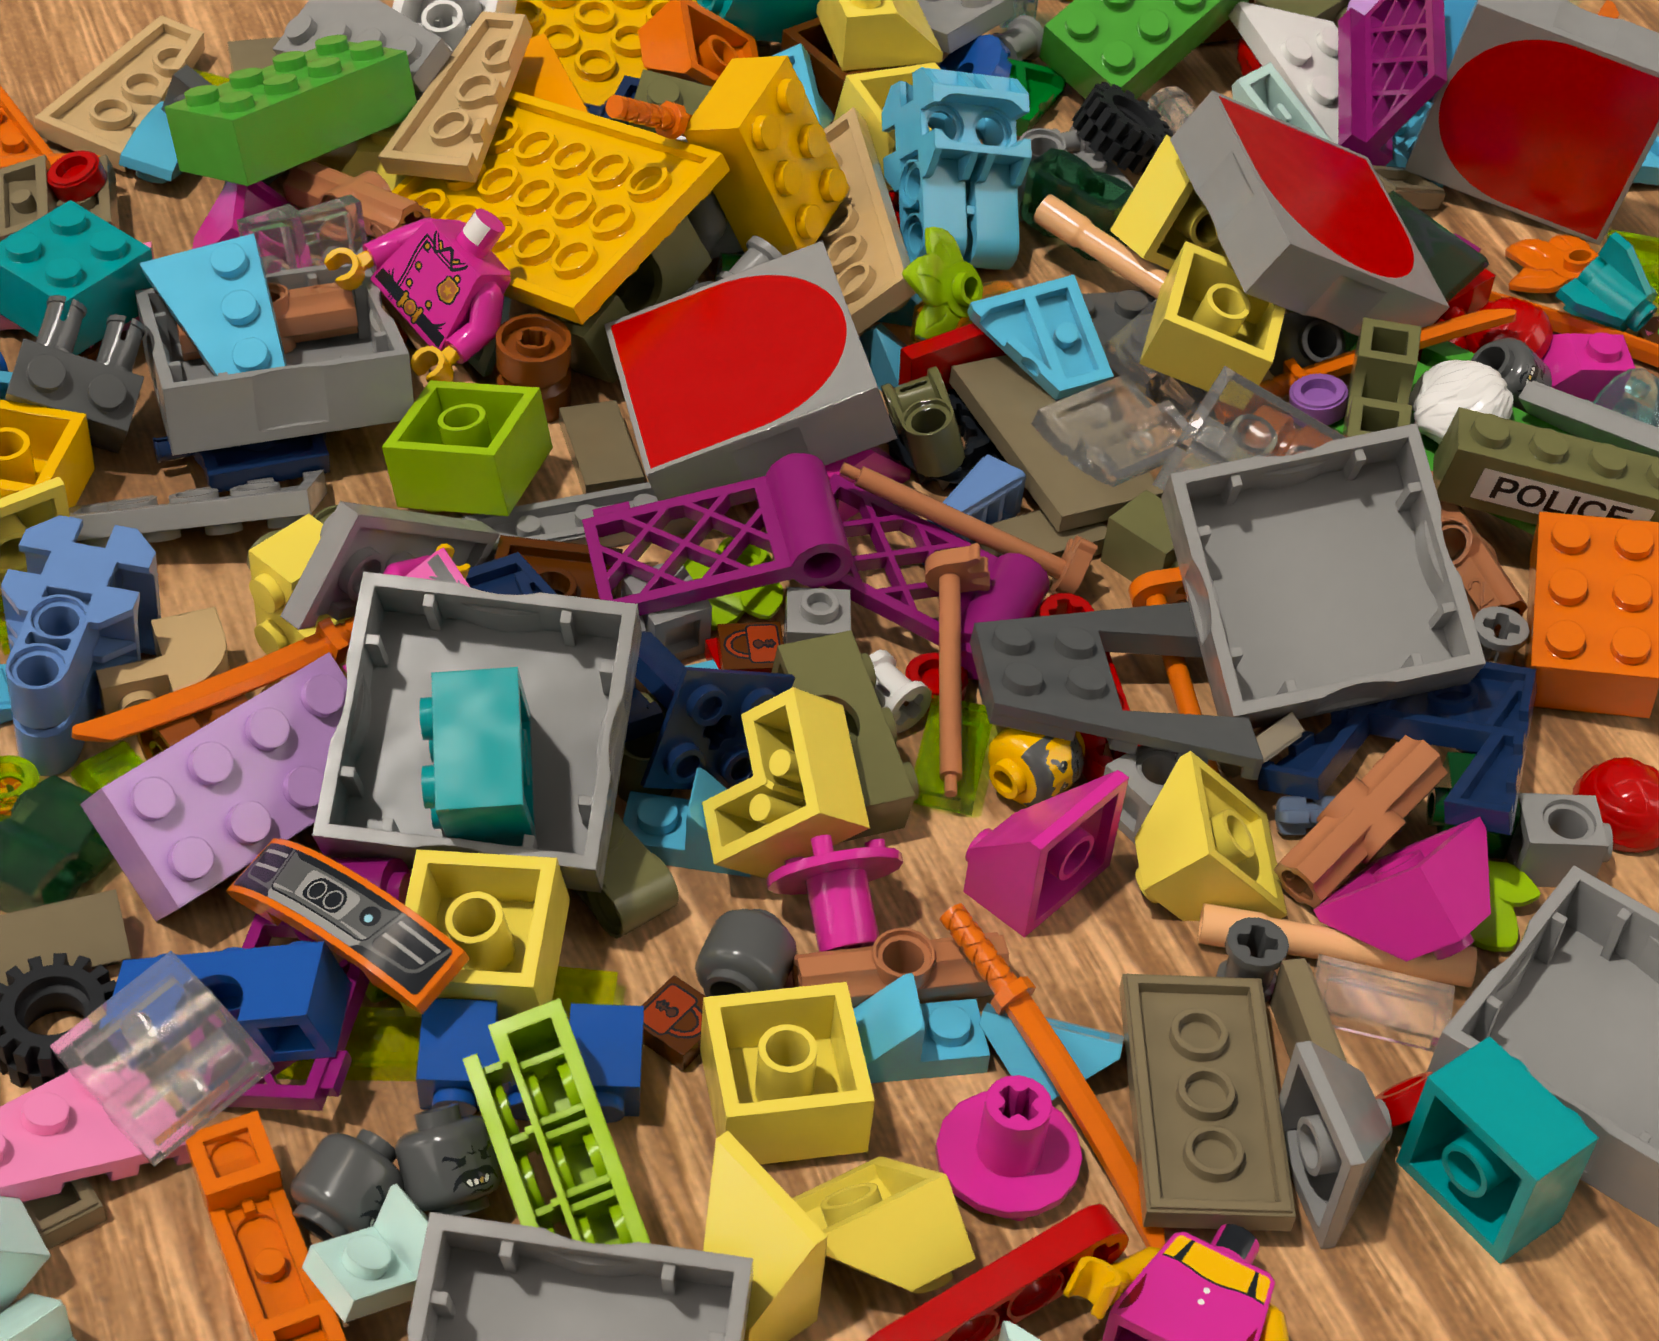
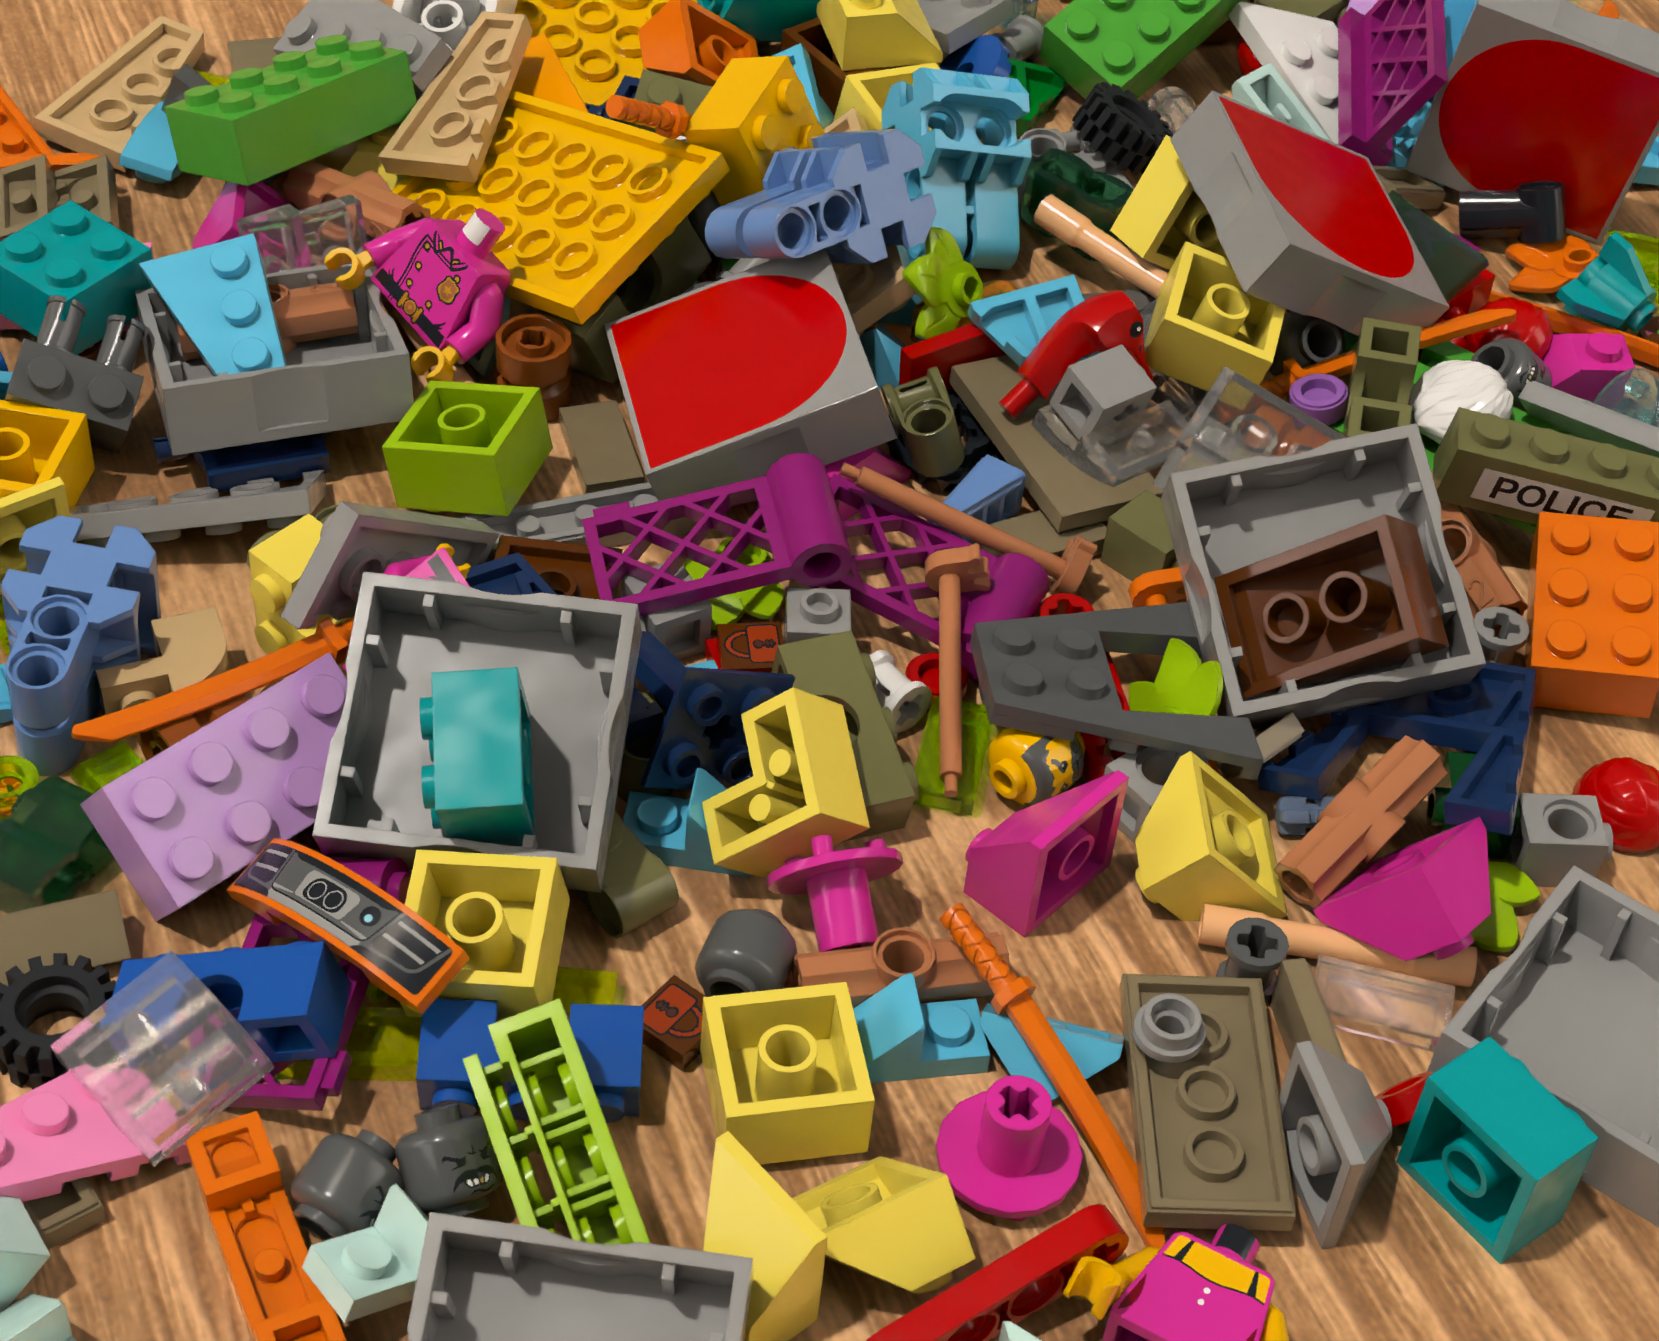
(76, 176): red tile -> none
(832, 196): none -> medium blue connector
(1084, 329): none -> red animal
(1102, 391): none -> light grey brick
(1171, 1014): none -> light grey plate
(1180, 685): none -> lime plate
(1332, 607): none -> reddish brown slope
(1530, 212): none -> black piece

